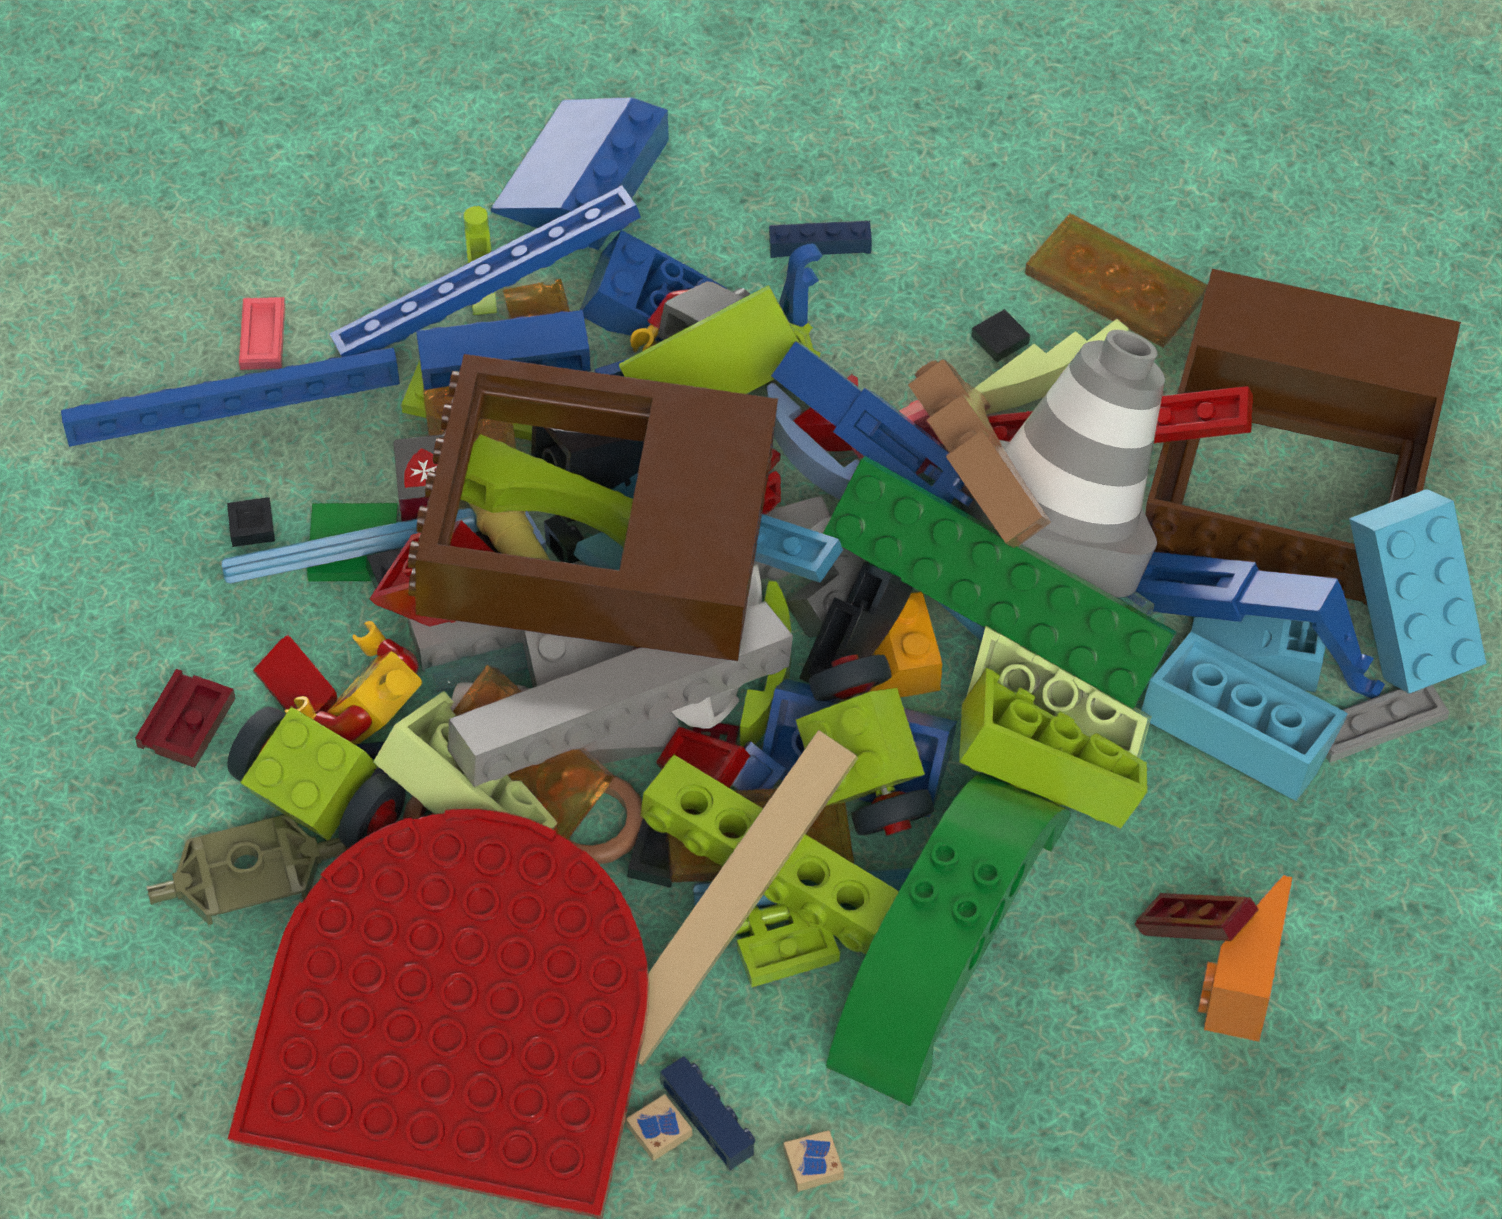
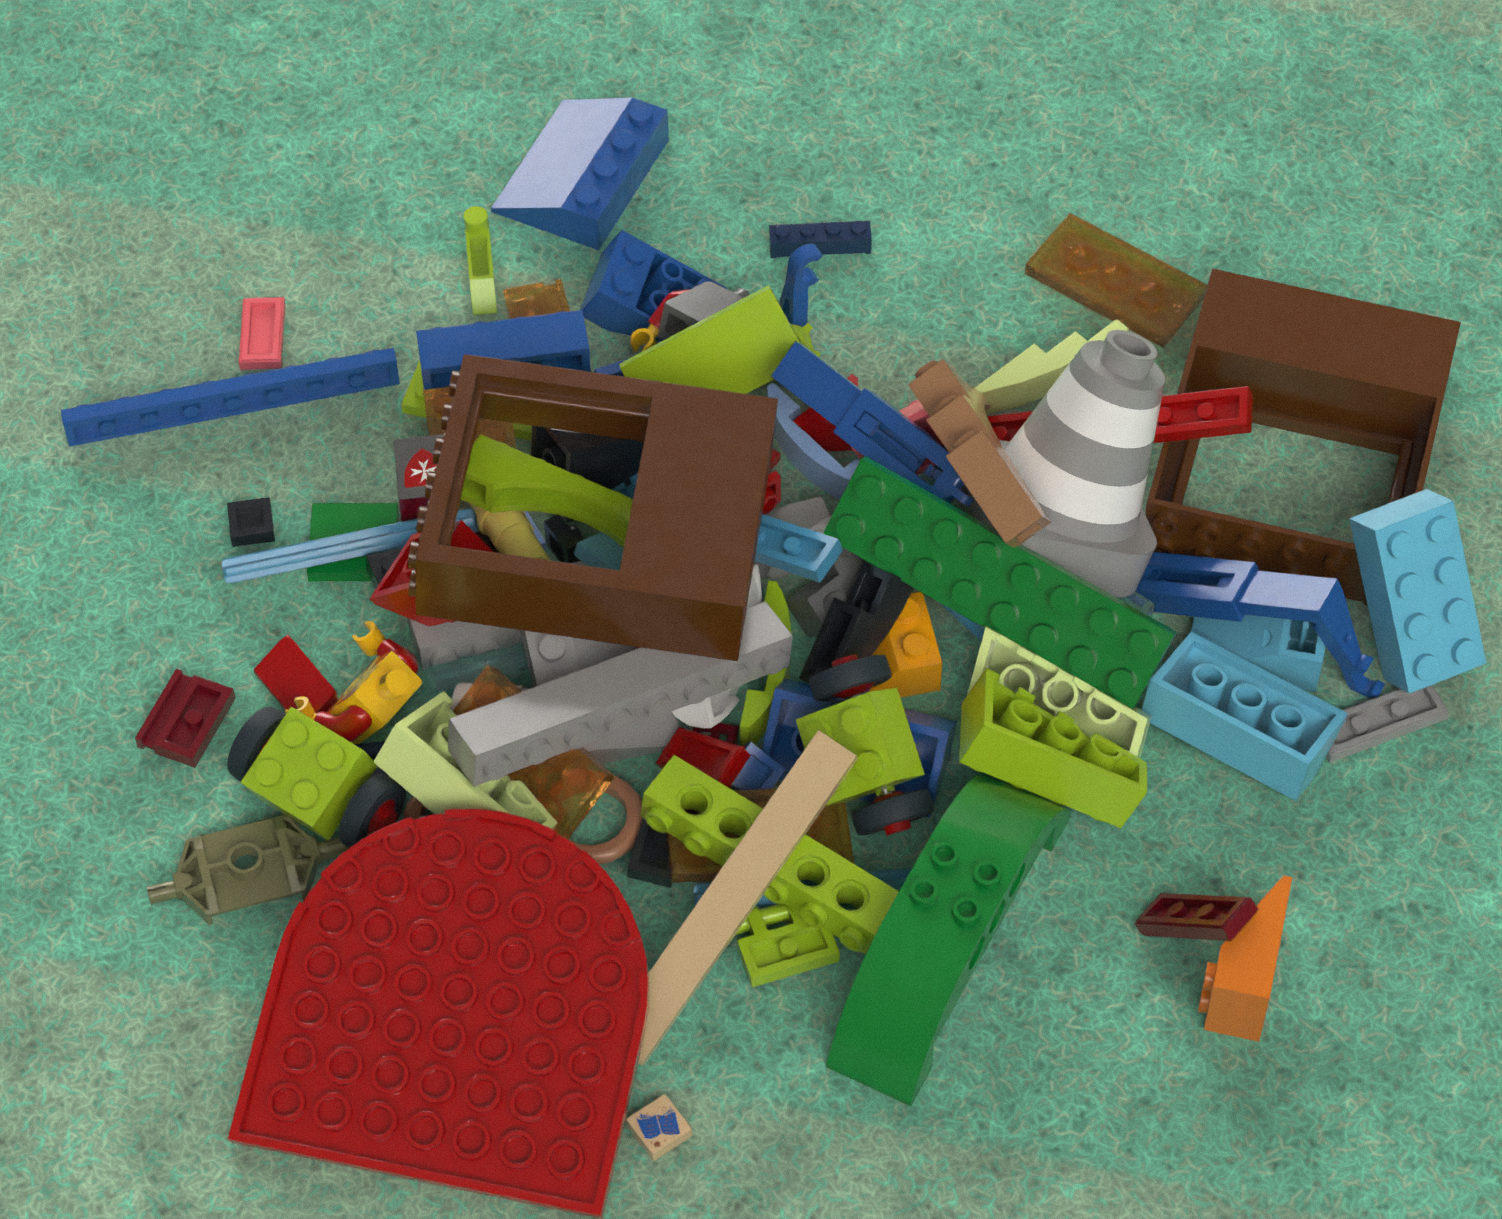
(487, 274): blue plate -> none
(707, 1113): dark blue piece -> none
(813, 1160): tan tile -> none
(1000, 335): black tile -> none

